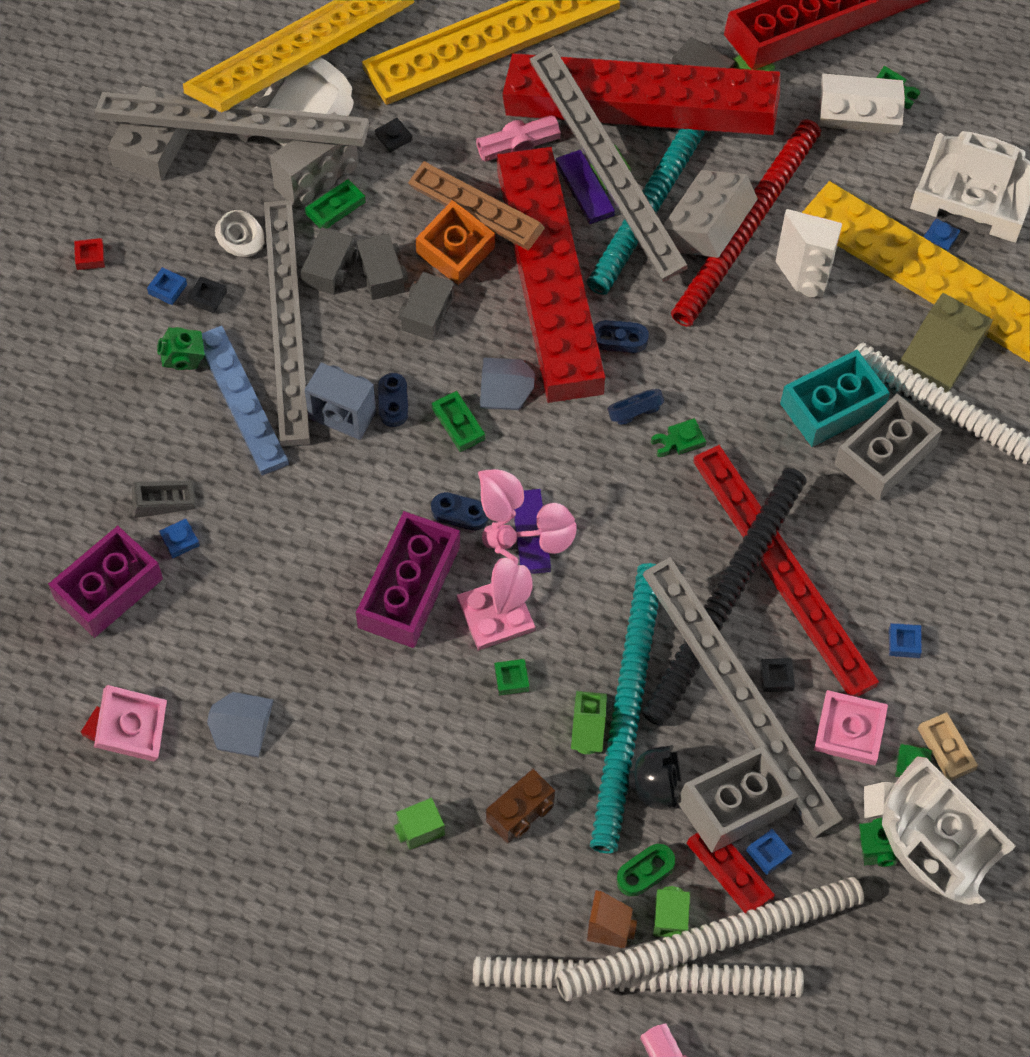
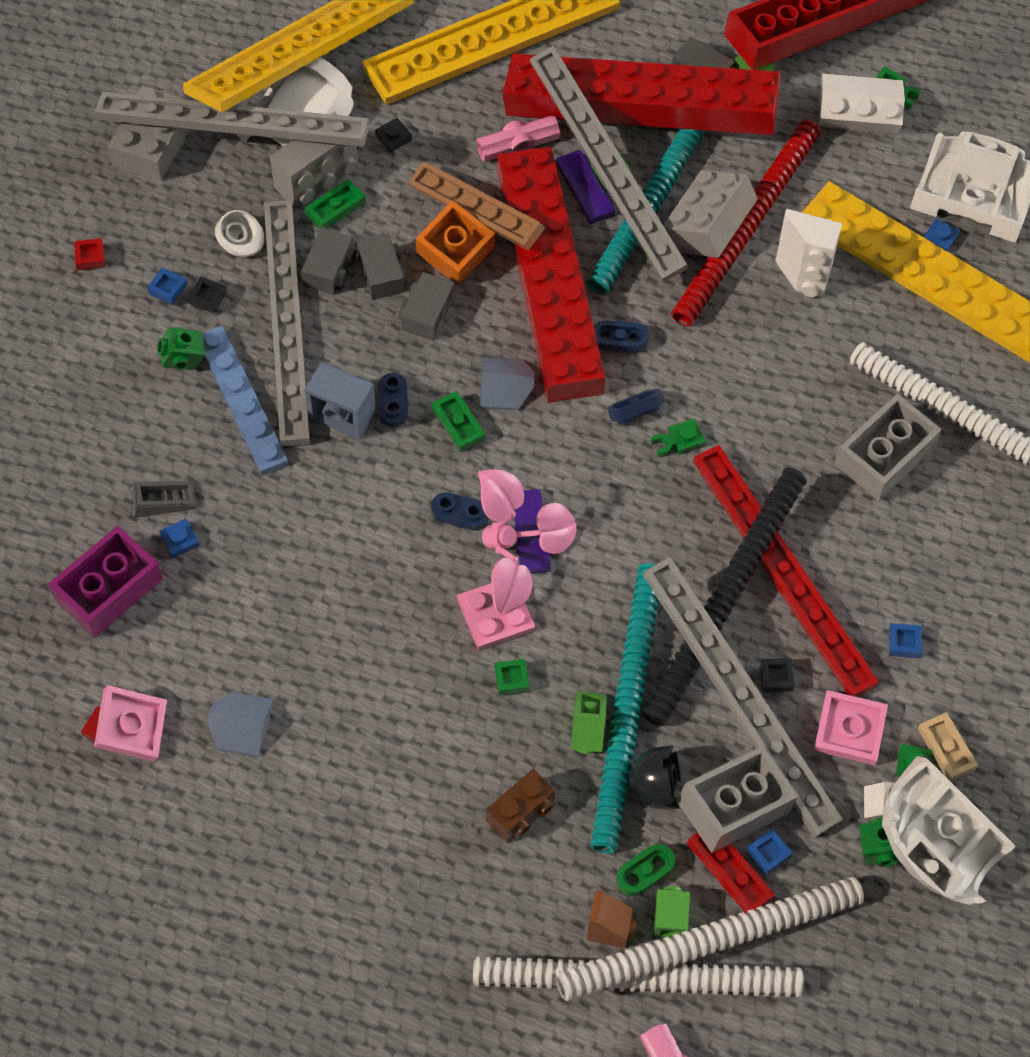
(408, 579): magenta brick -> none
(419, 824): bright green brick -> none
(834, 398): teal brick -> none
(946, 342): olive slope -> none

